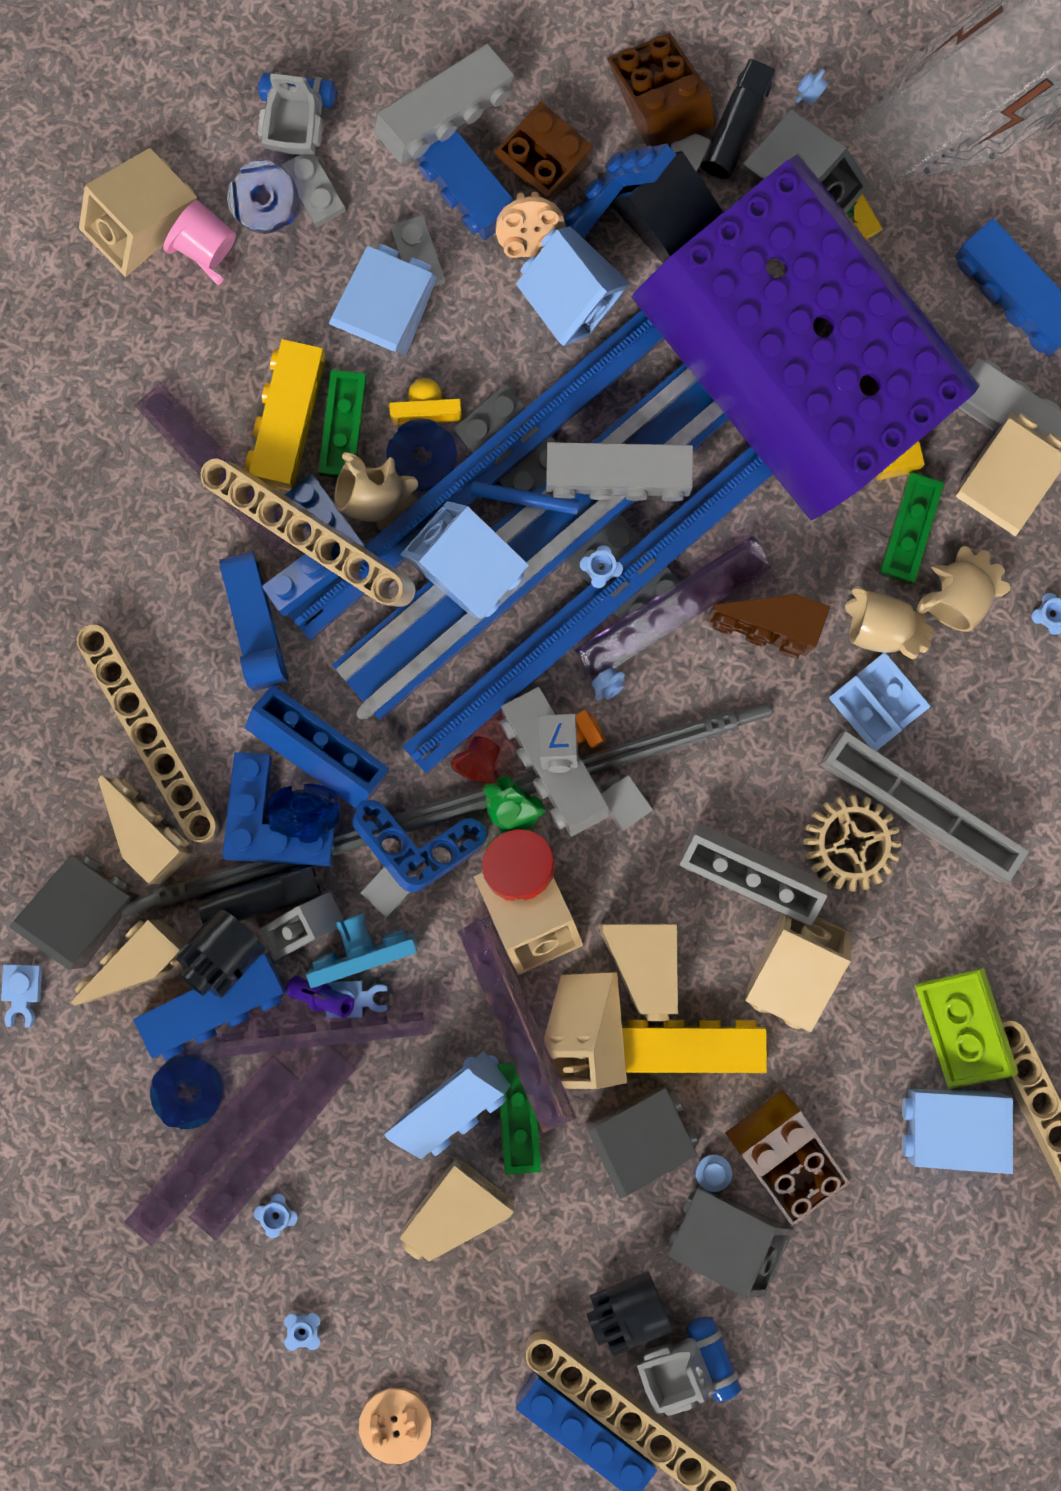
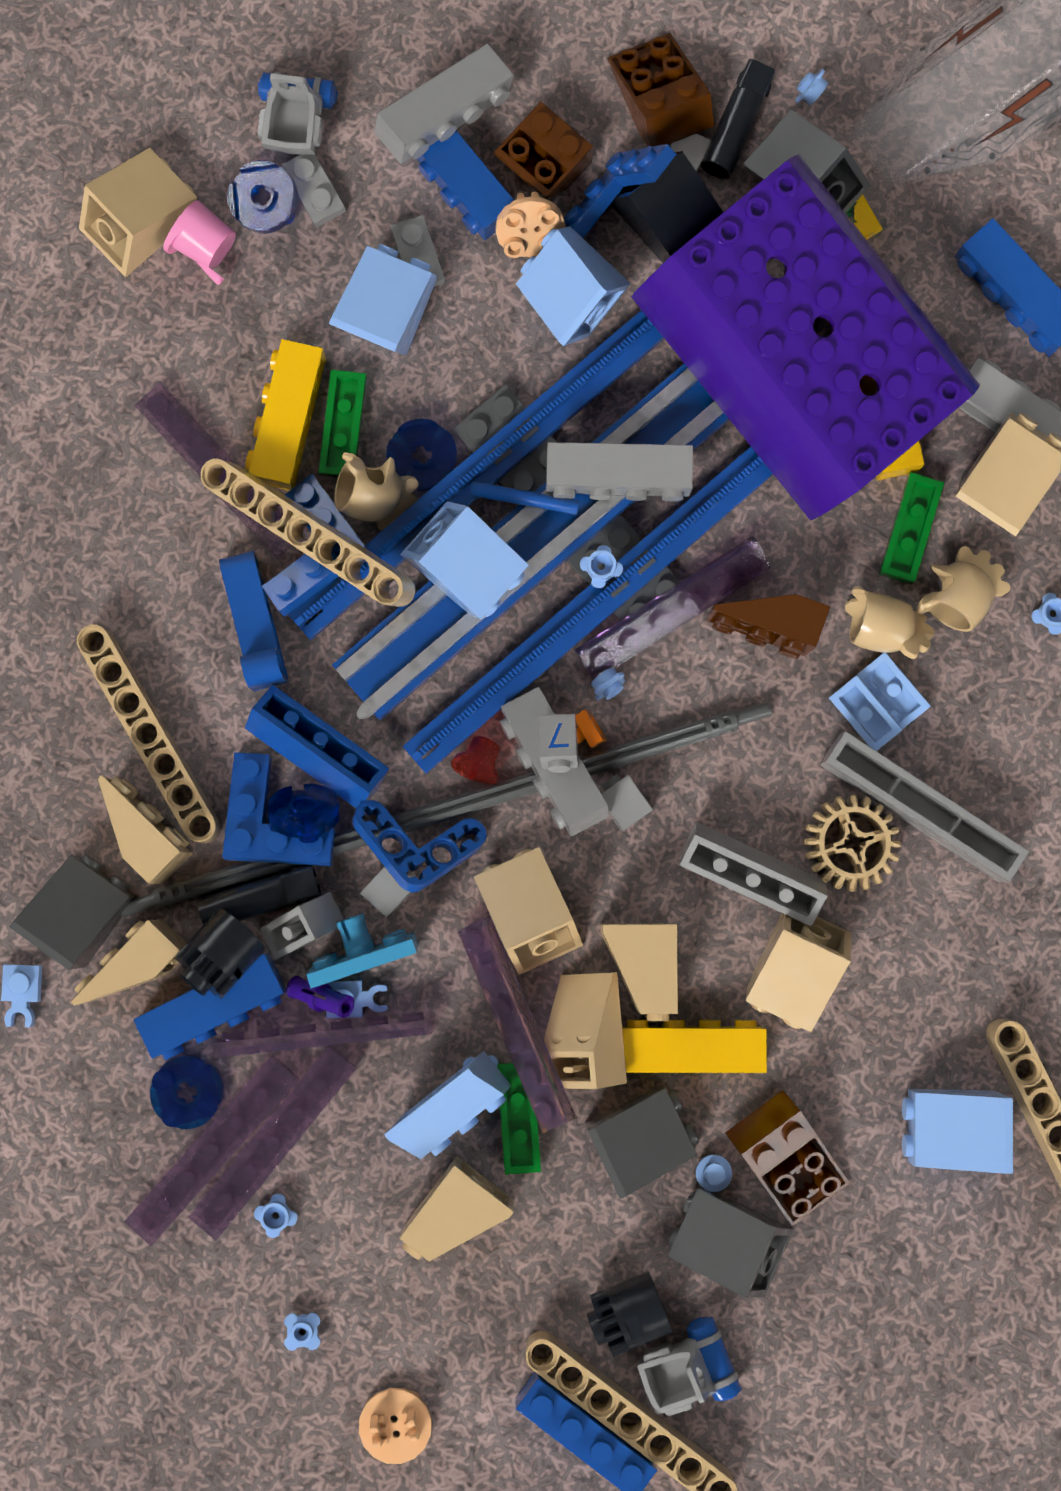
(425, 403): yellow tile -> none
(511, 806): green animal -> none
(518, 865): red tile -> none
(966, 1028): lime tile -> none

